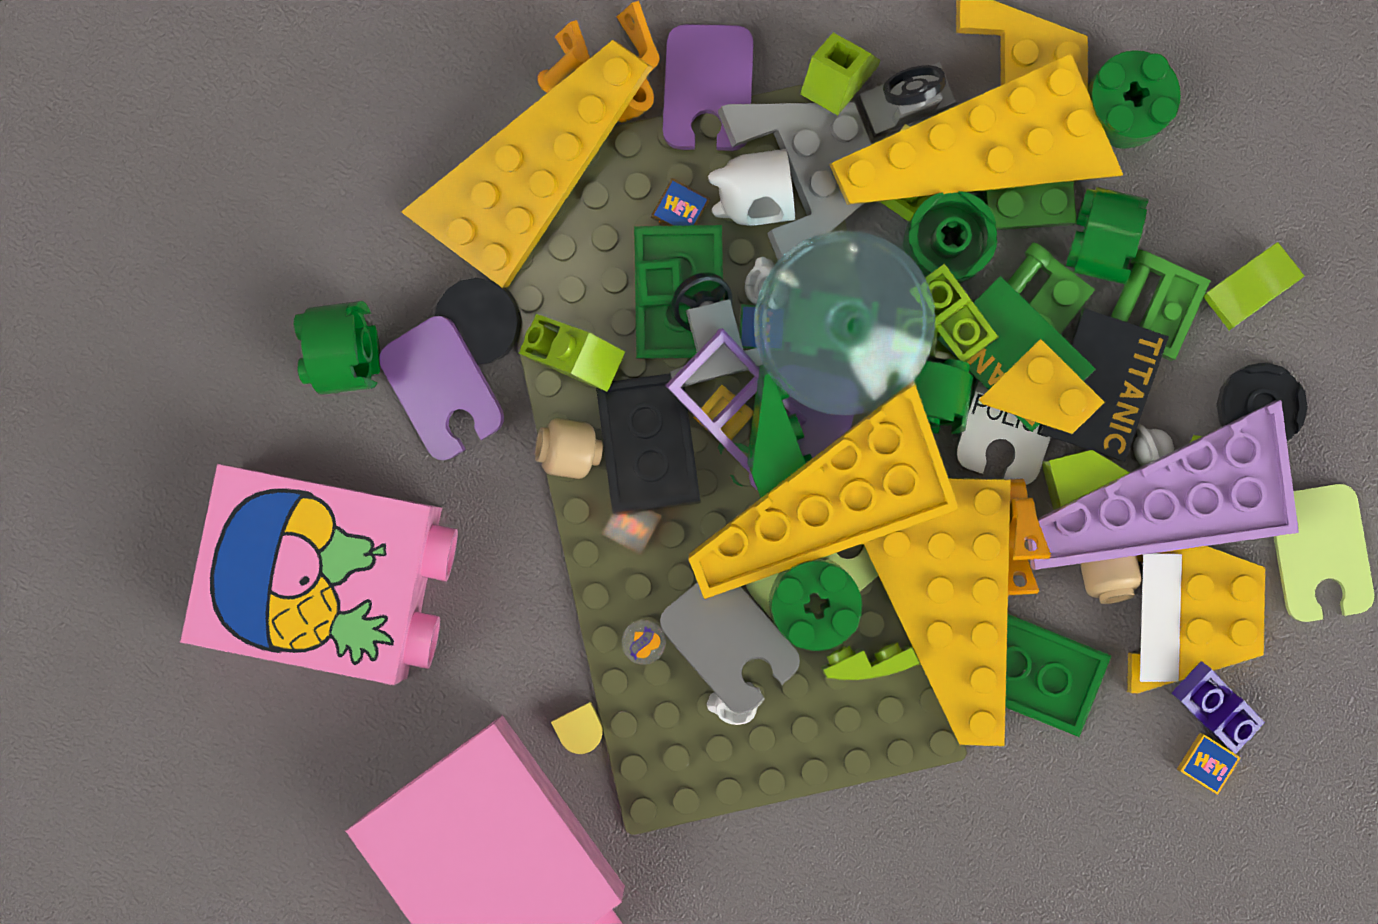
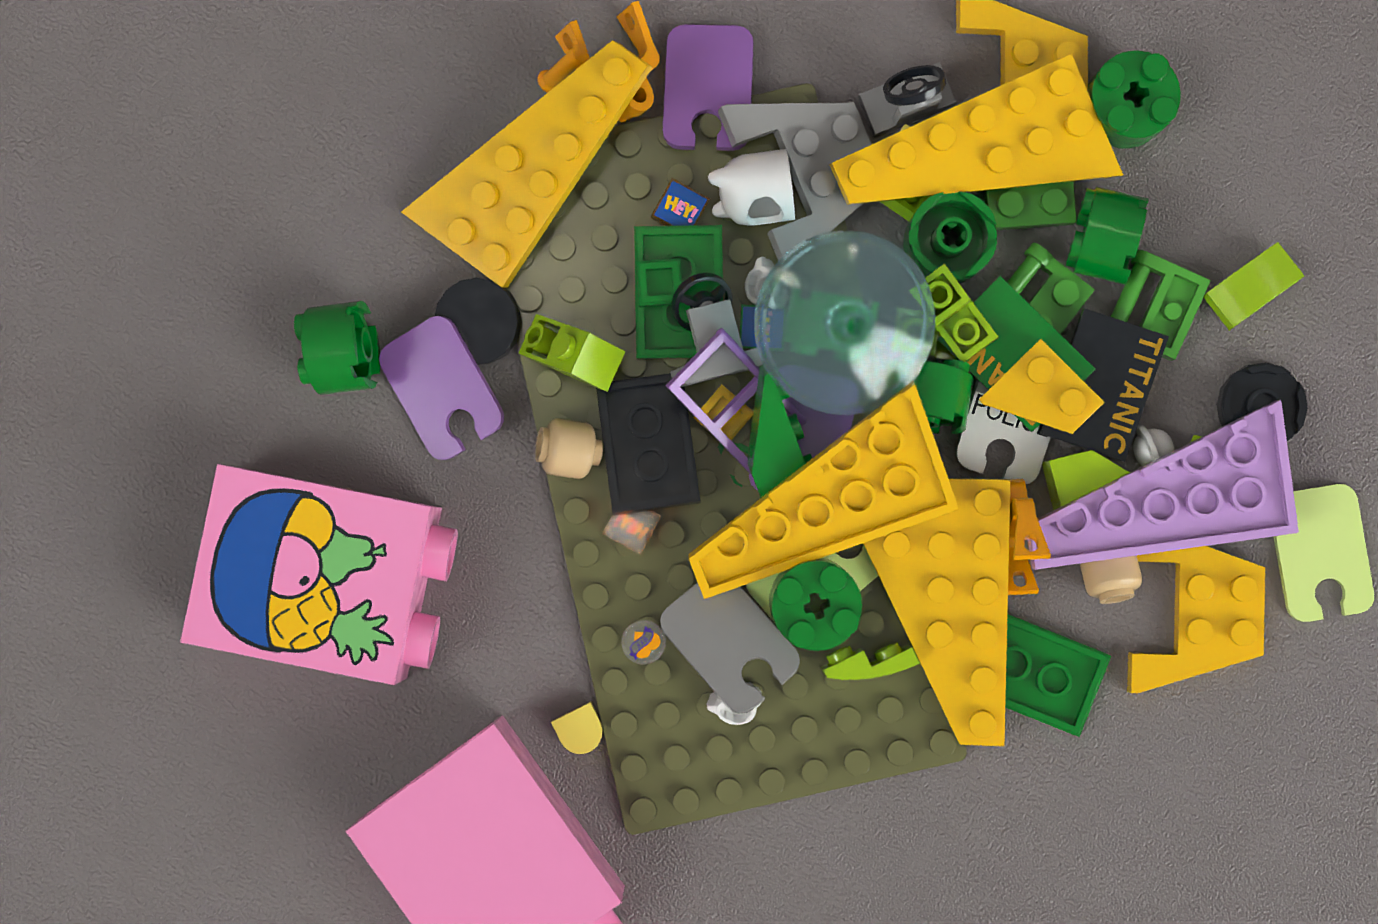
(837, 73): lime slope -> none
(1160, 617): white sticker -> none
(1208, 763): tile -> none
(1218, 707): dark purple slope -> none

